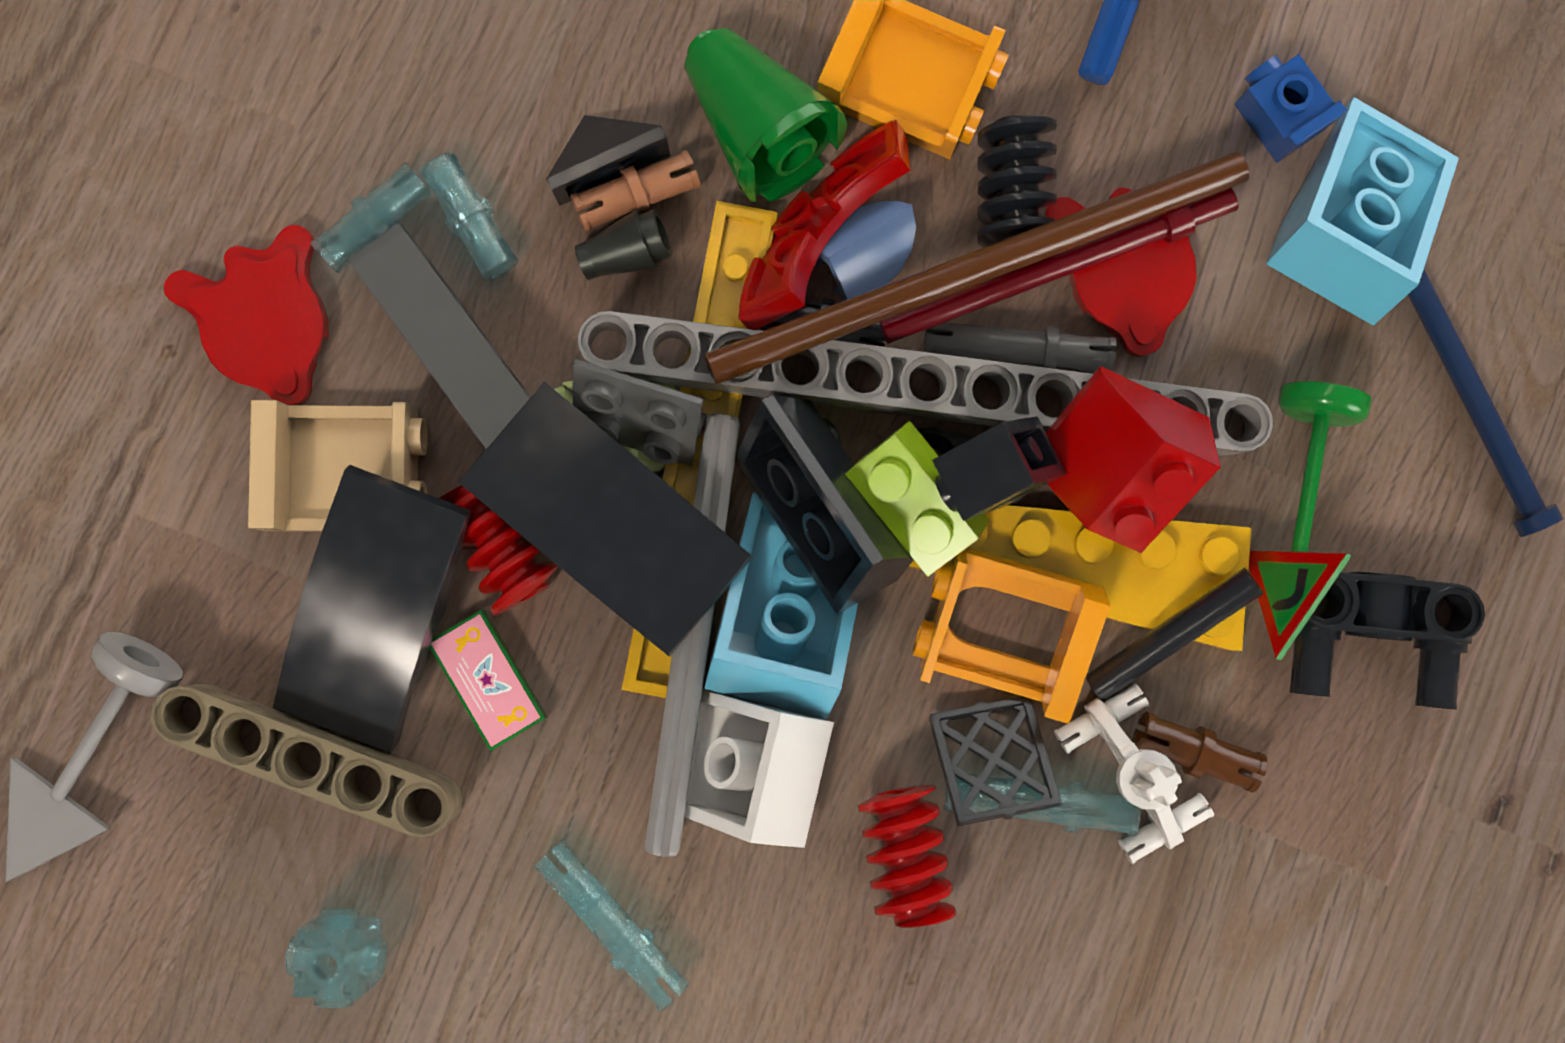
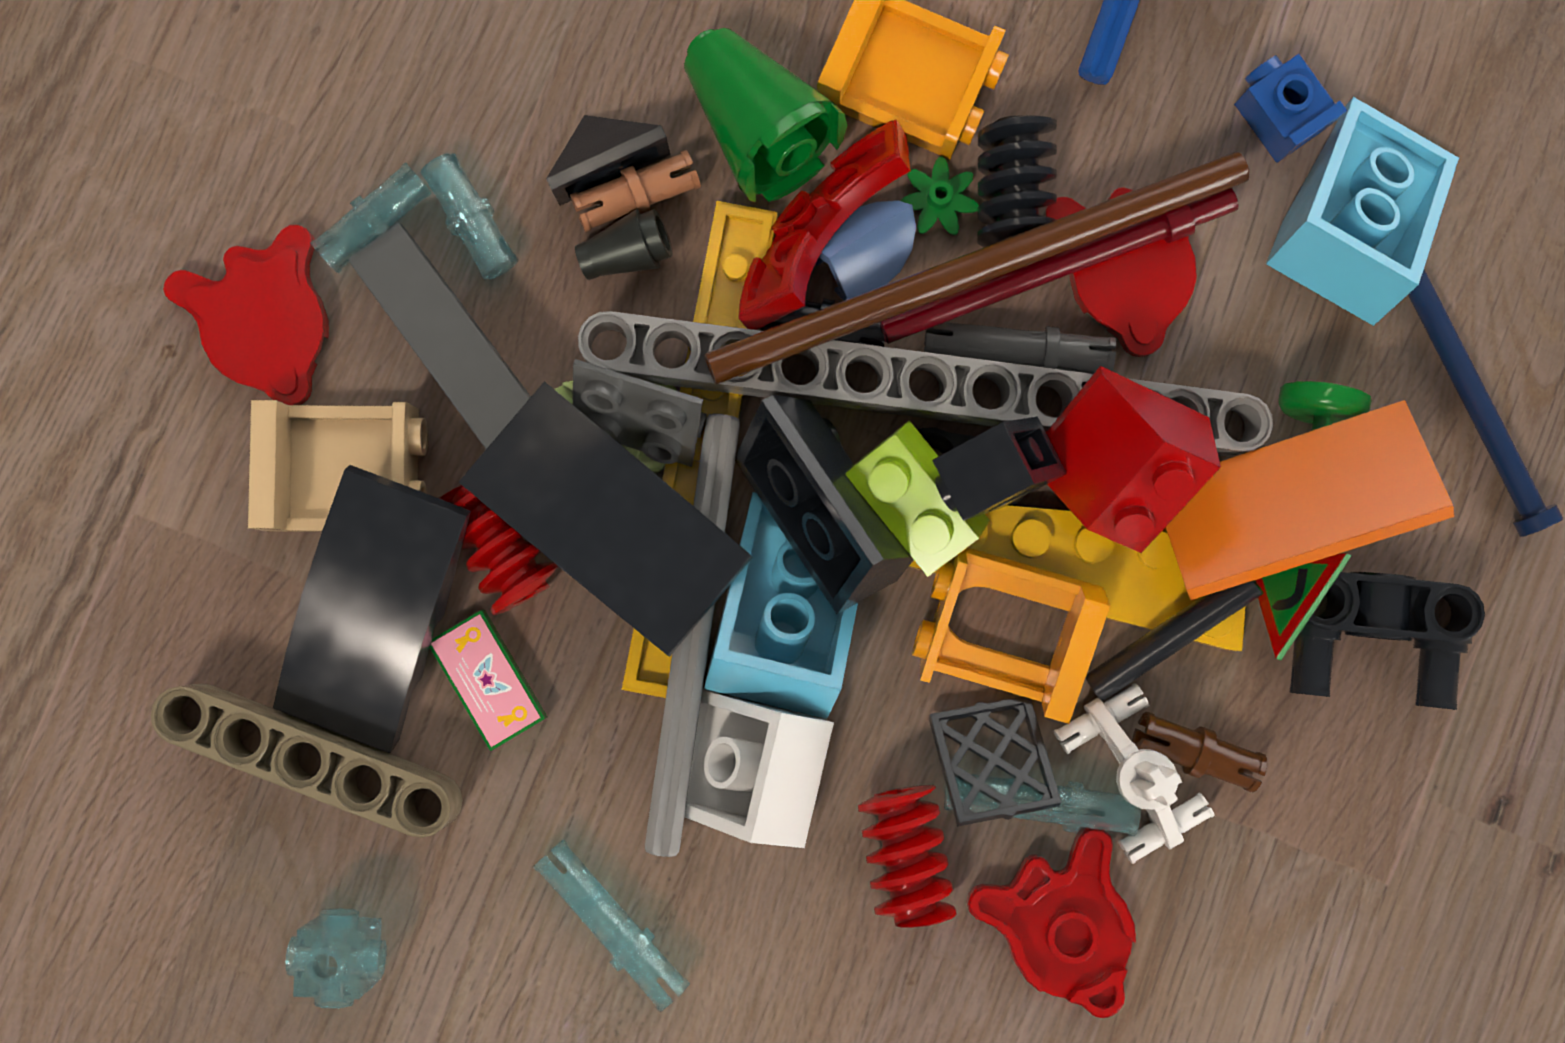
(42, 815): light grey piece -> none
(936, 207): none -> green plant
(1065, 925): none -> red tile
(1308, 500): none -> orange tile

